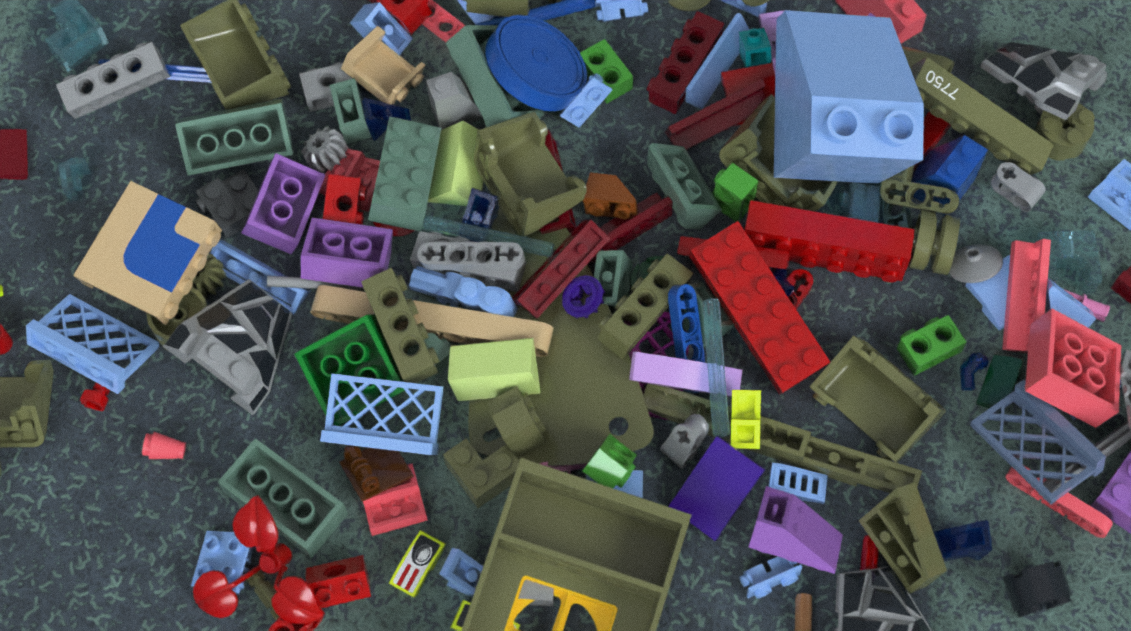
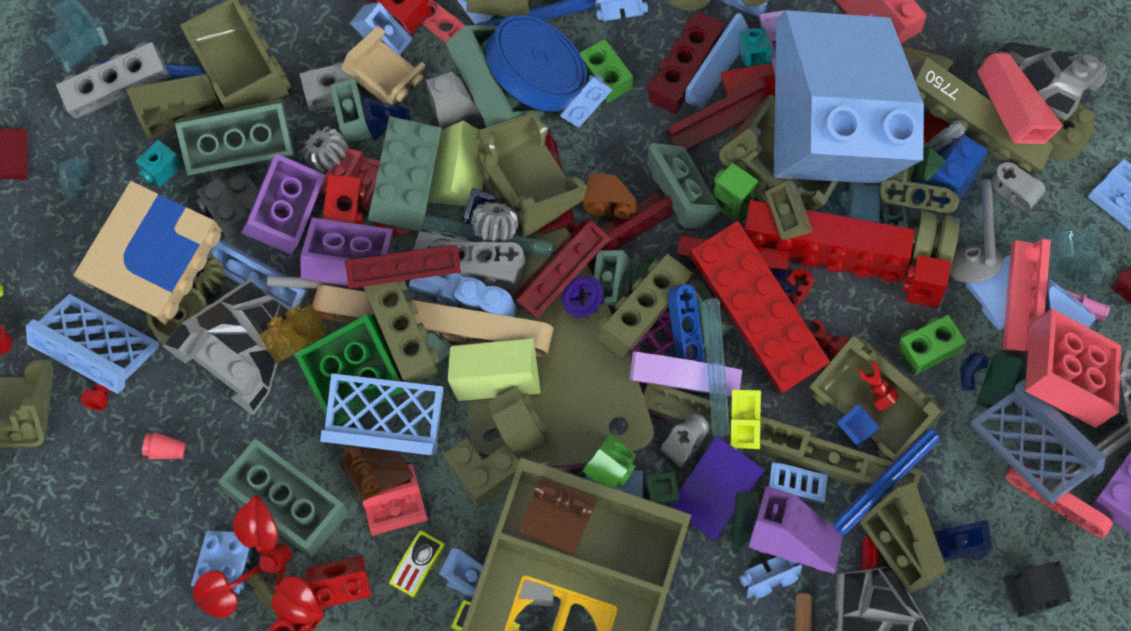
(158, 164): none -> teal brick
(165, 102): none -> olive wedge
(293, 333): none -> clear yellow brick
(402, 266): none -> dark red fence
(494, 221): none -> light grey gear
(557, 515): none -> reddish brown hinge
(662, 488): none -> dark green panel
(743, 519): none -> slope
(788, 210): none -> olive slope
(828, 341): none -> red piece
(858, 425): none -> blue panel
(884, 394): none -> red piece
(886, 481): none -> blue axle
(926, 281): none -> red brick
(928, 166): none -> dark green slope
(946, 136): none -> light grey axle
(988, 222): none -> light grey bar
(1017, 101): none -> coral slope

